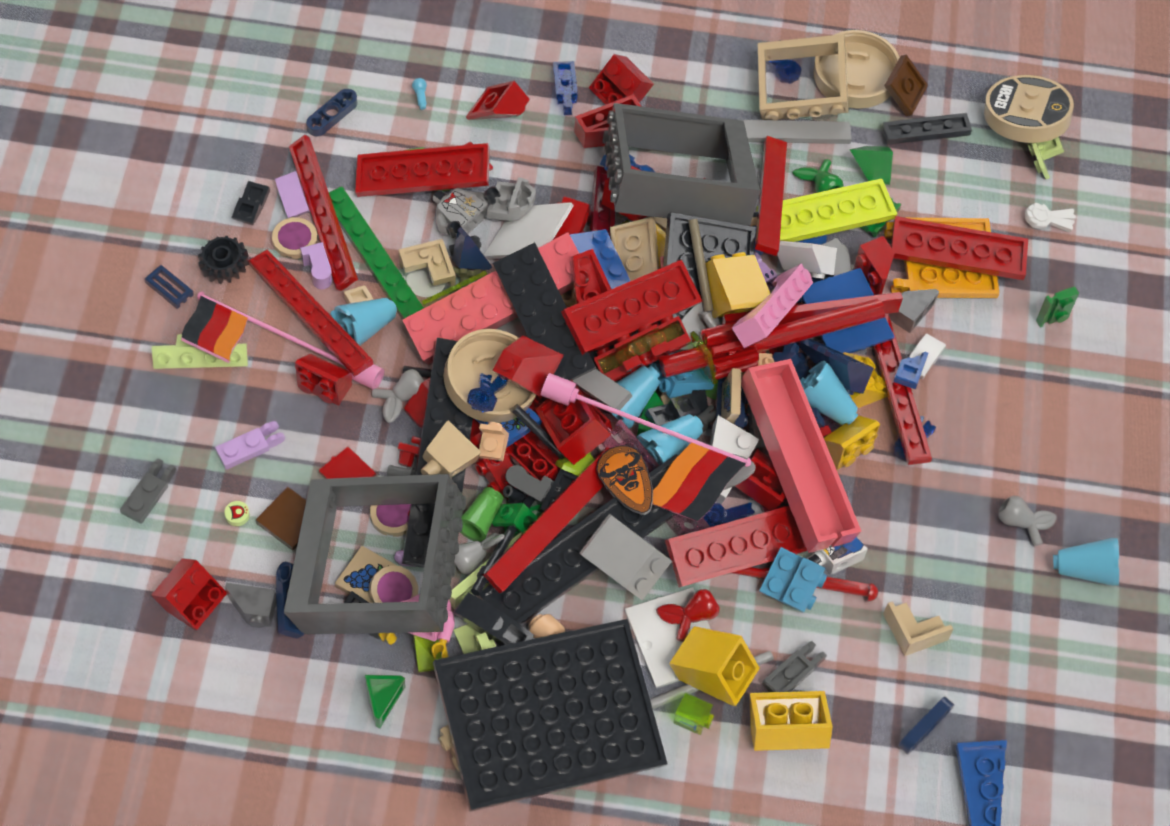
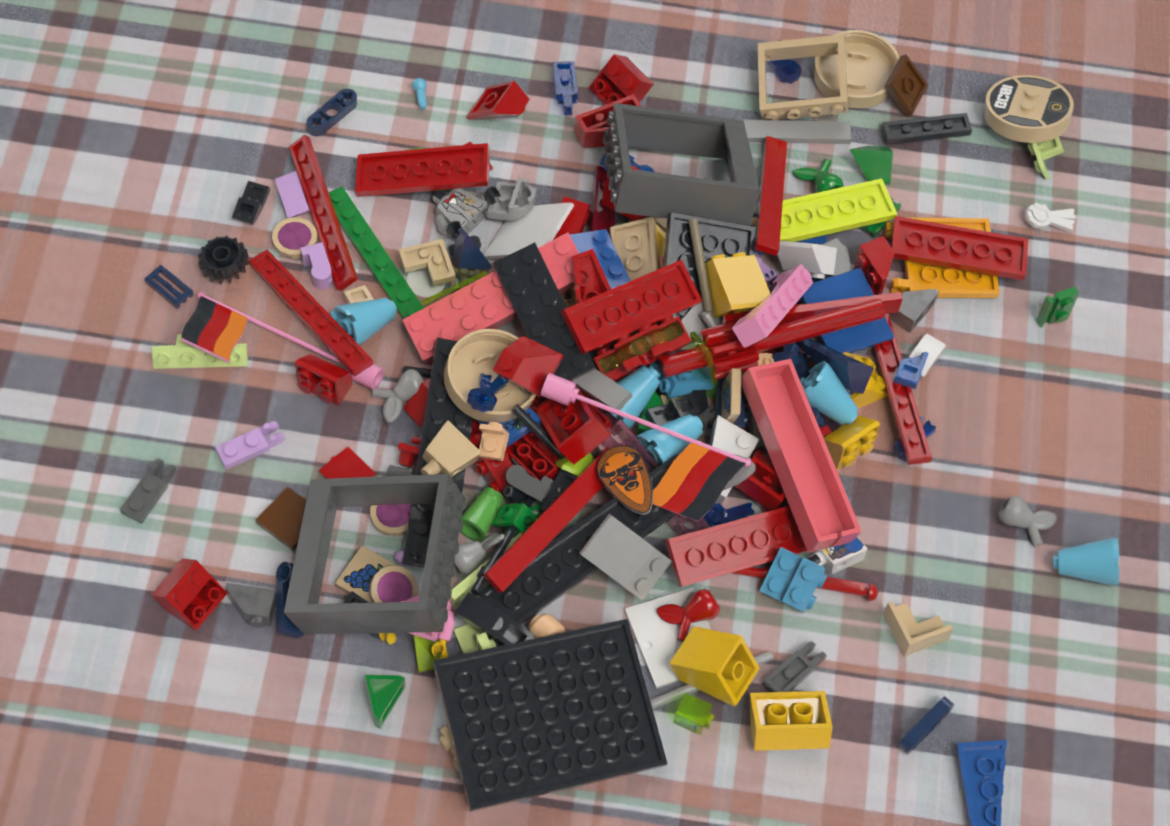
(237, 513): yellowish green tile -> none

